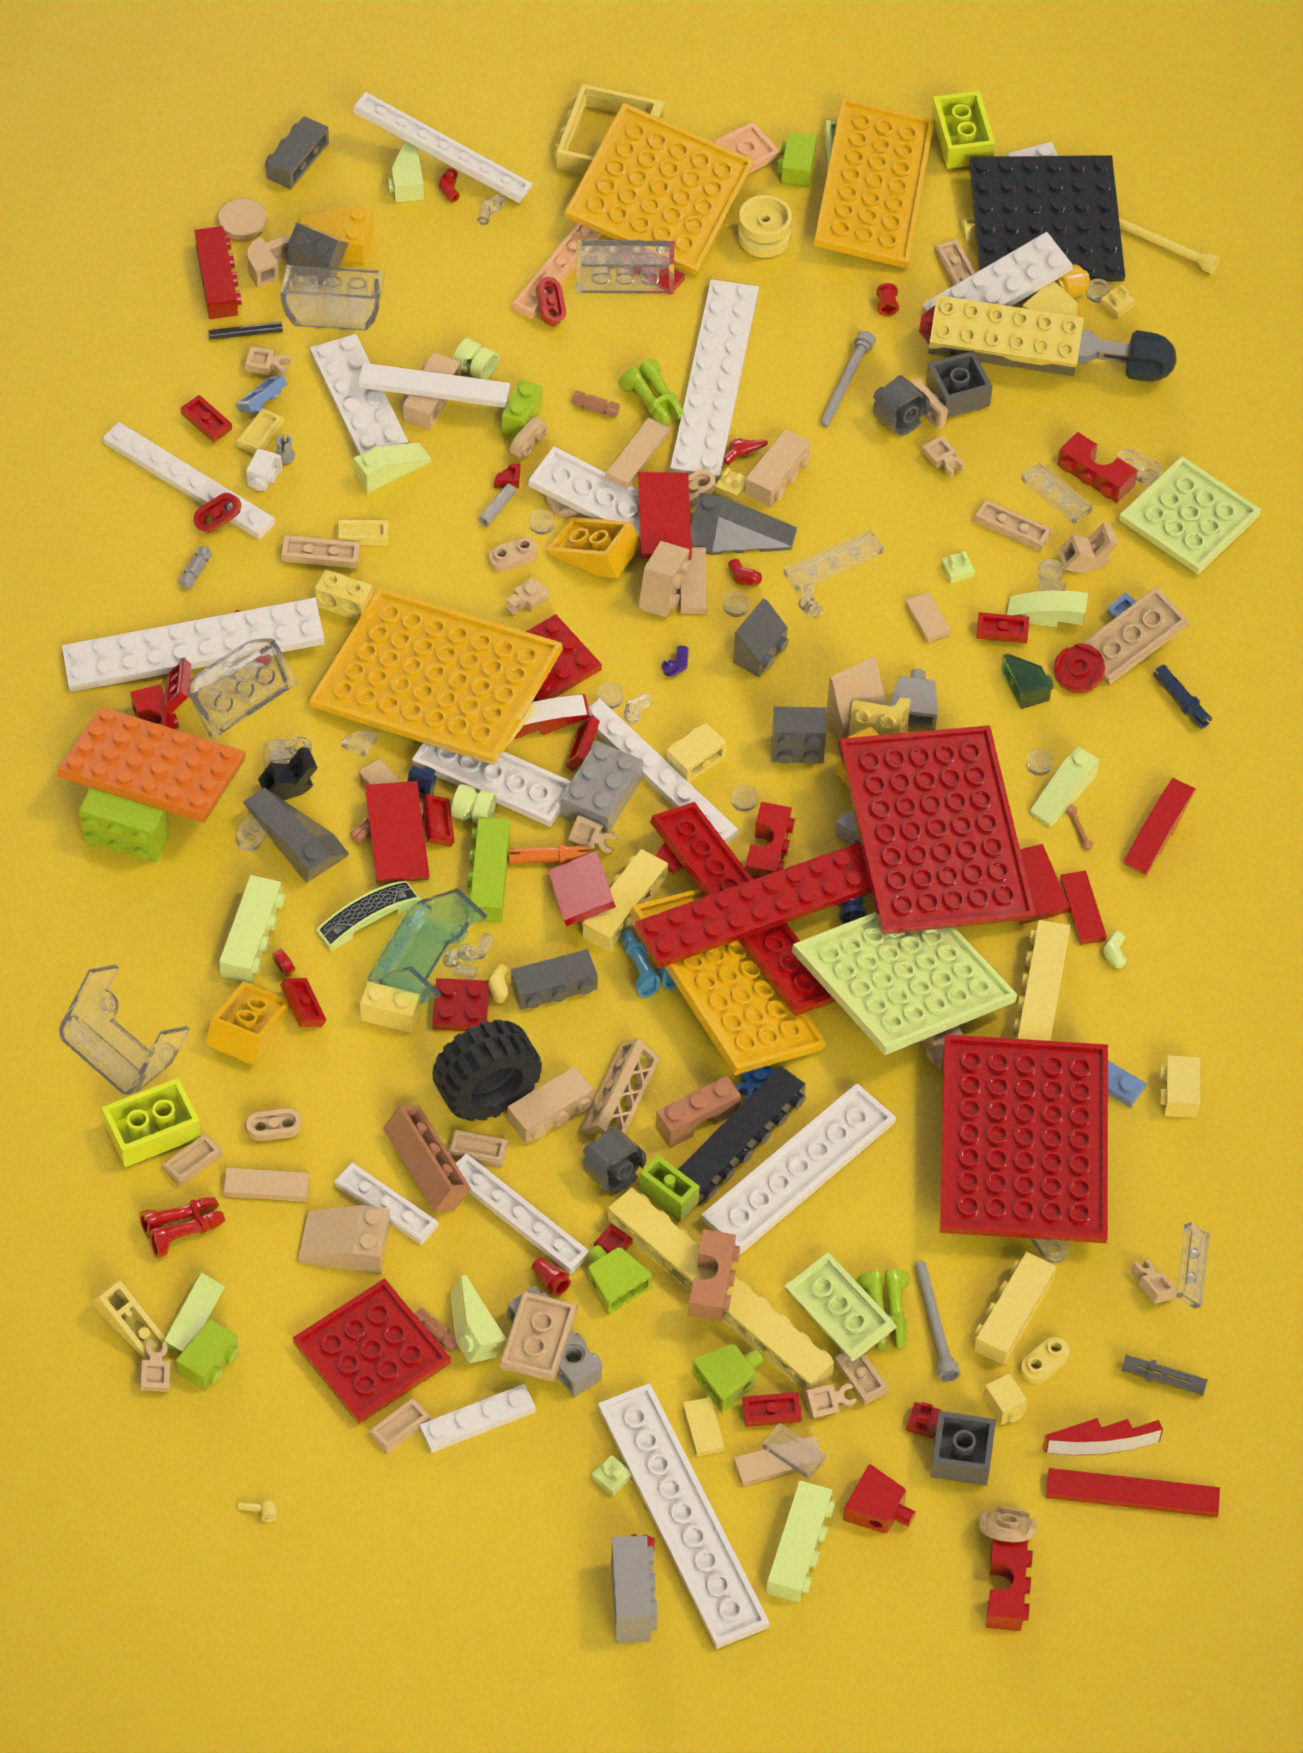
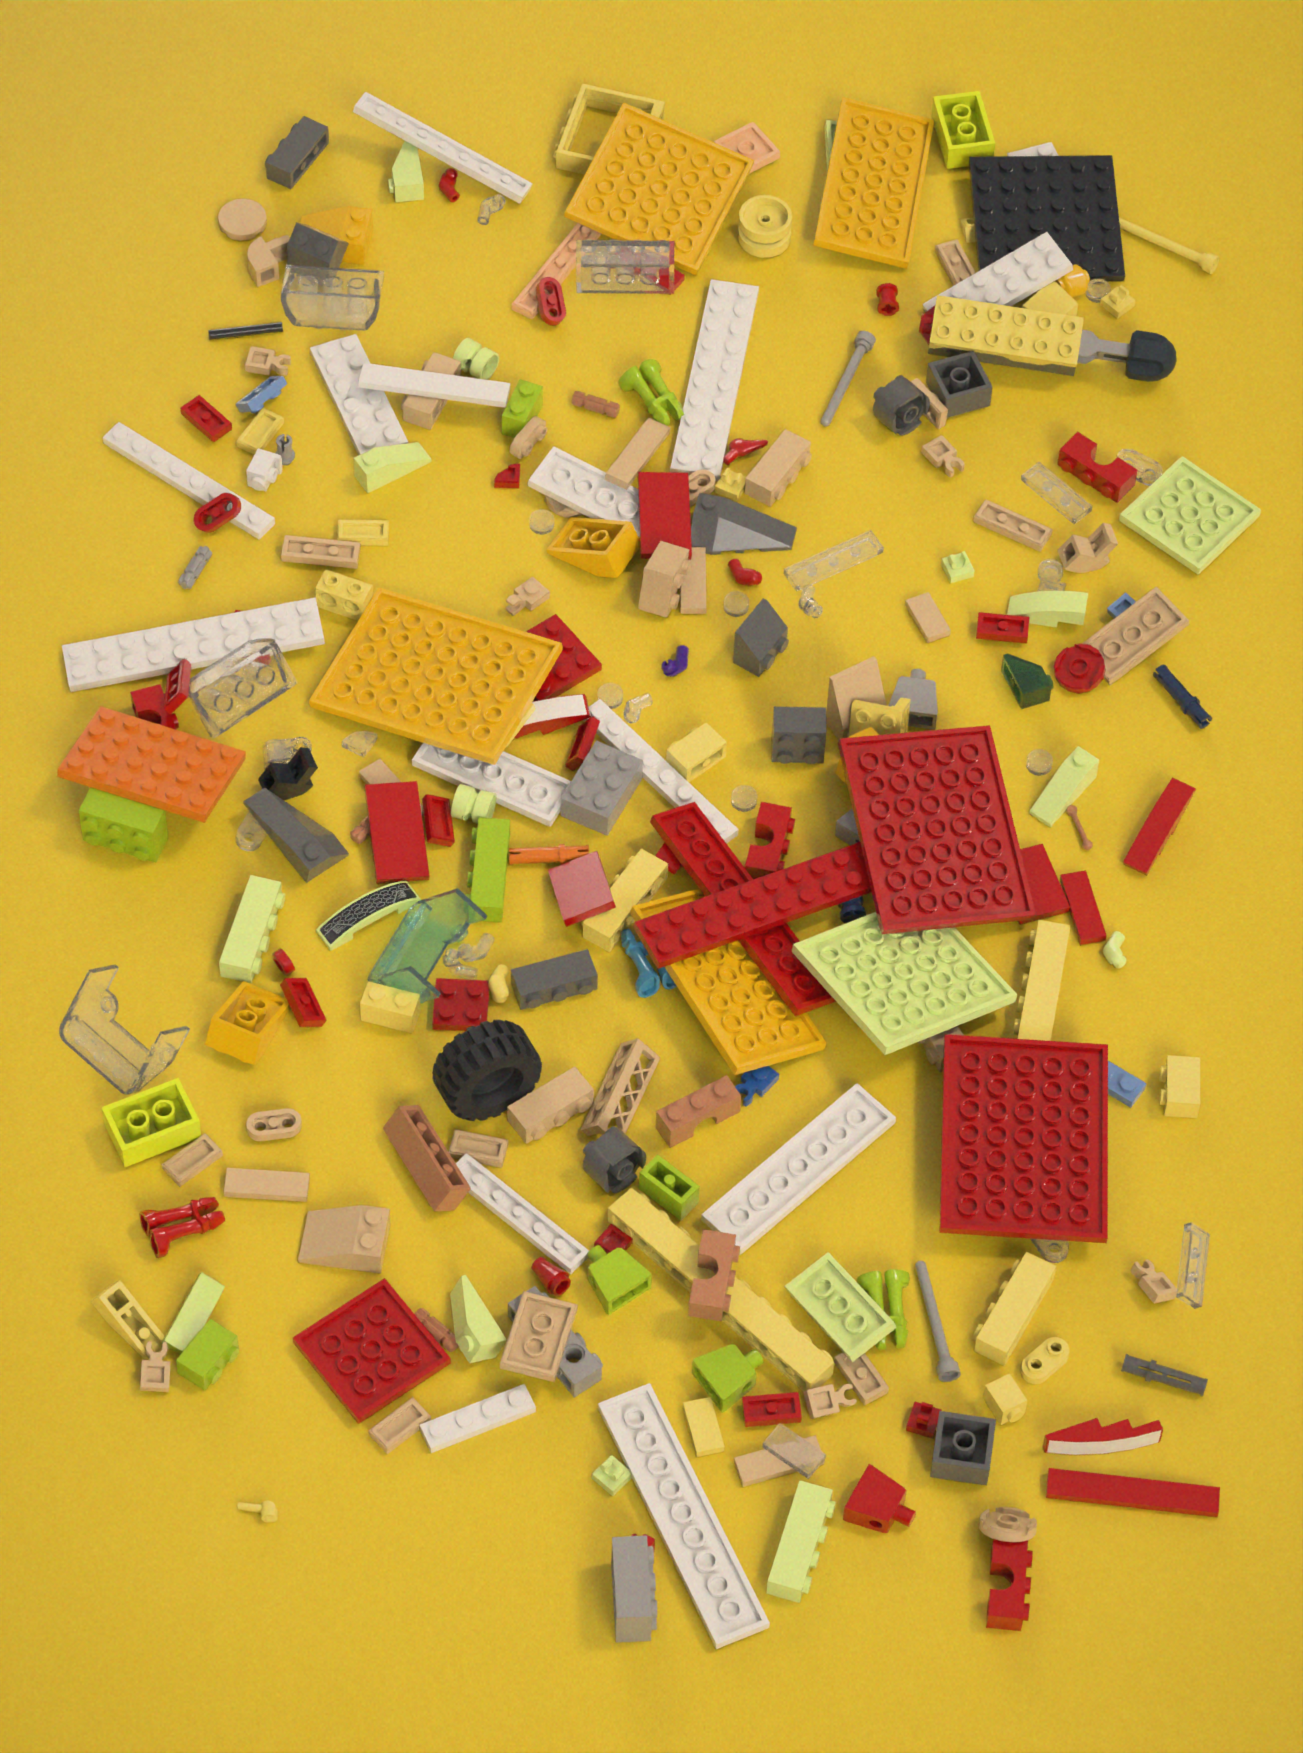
(216, 272): red brick -> none
(372, 1192): white tile -> none
(425, 779): dark blue tile -> none
(497, 505): light grey piece -> none
(515, 554): tan plate -> none
(589, 833): tan plate -> none
(744, 1131): black brick -> none
(798, 159): lime brick -> none

